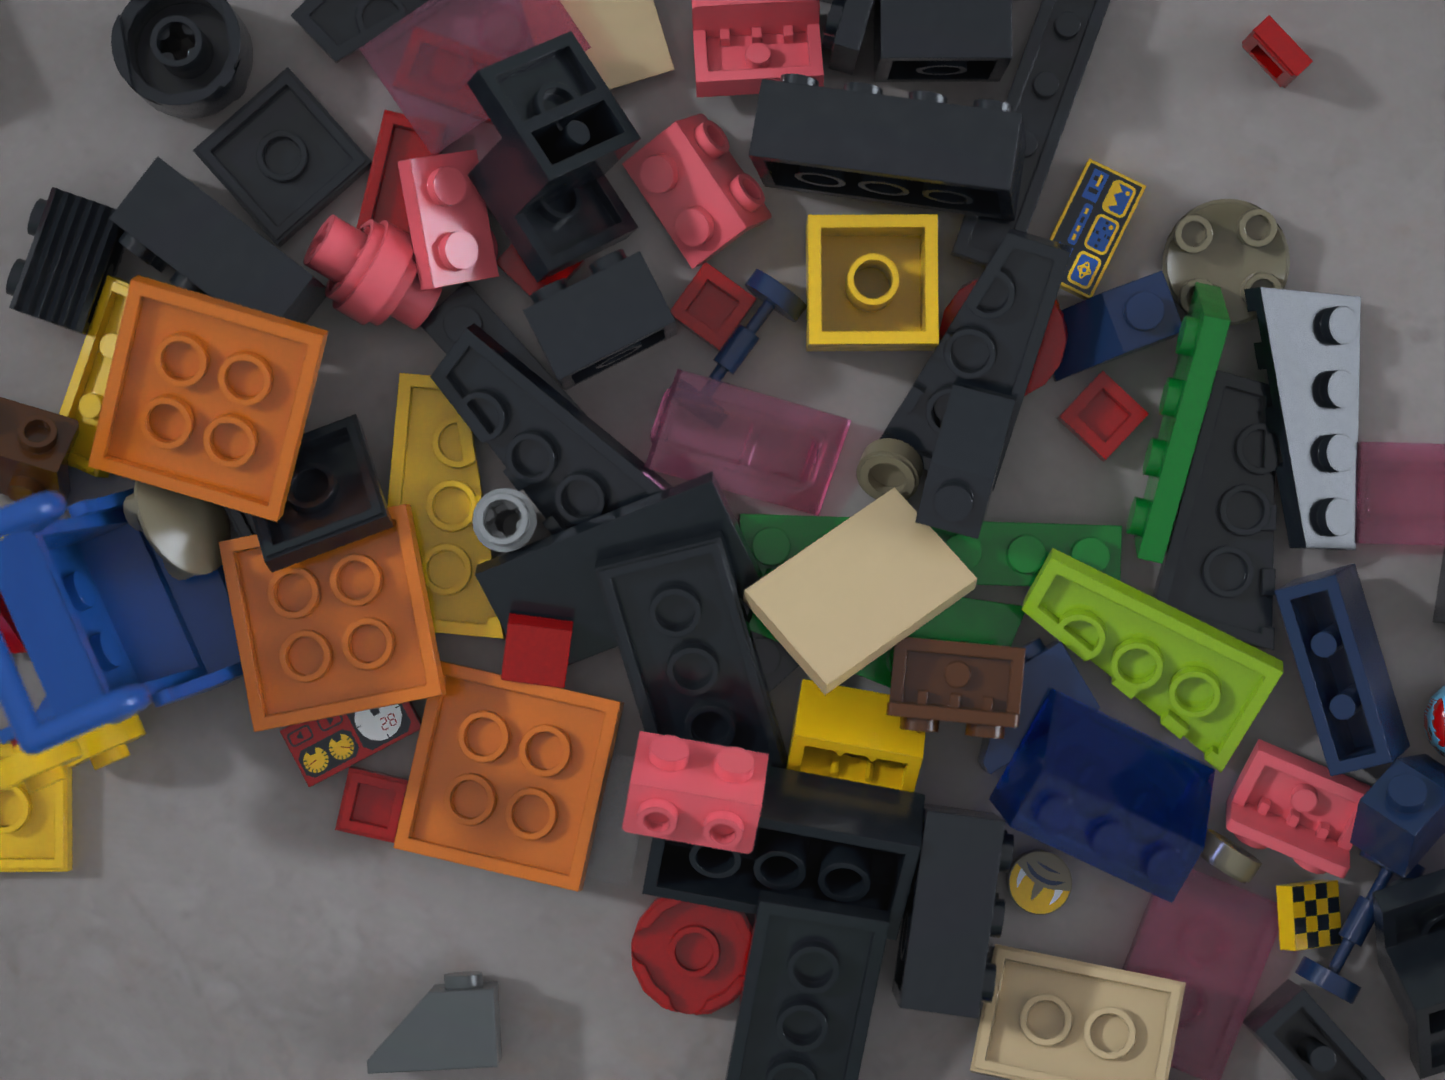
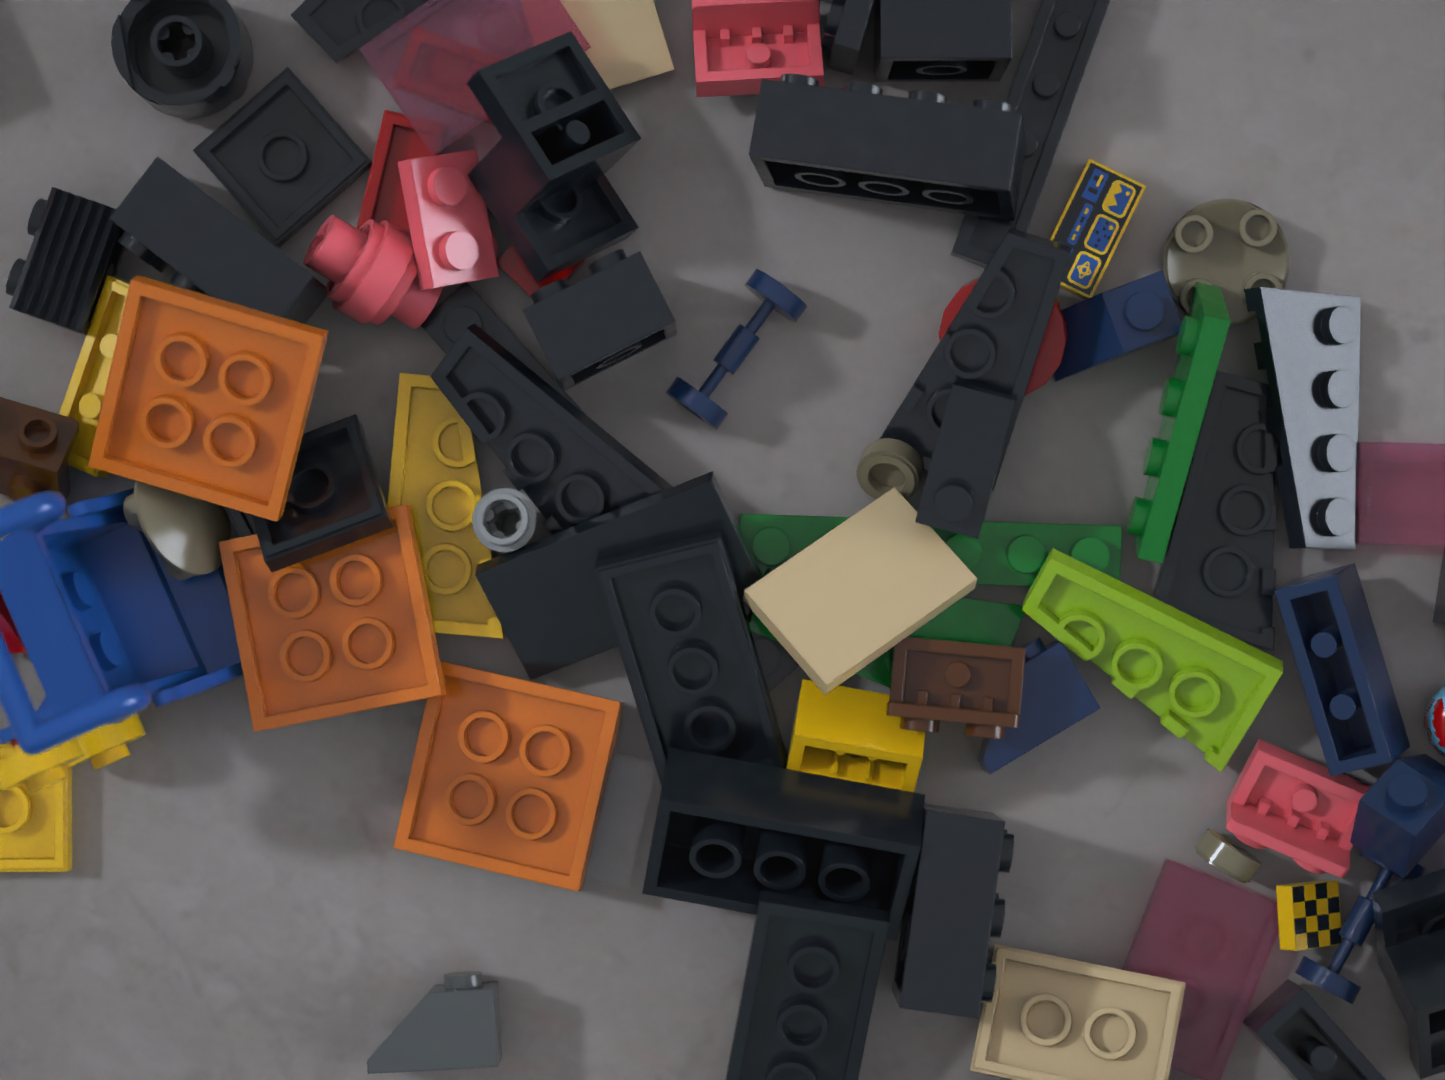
(338, 742): tile -> none
(371, 804): red tile -> none
(536, 650): red tile -> none
(691, 955): red tile -> none
(695, 792): coral bracket -> none
(697, 188): coral bracket -> none
(712, 306): red tile -> none
(748, 441): clear pink piece -> none
(872, 282): yellow brick -> none
(1039, 882): tile -> none
(1102, 416): red tile -> none
(1108, 795): clear blue slope -> none
(1276, 52): red tile -> none

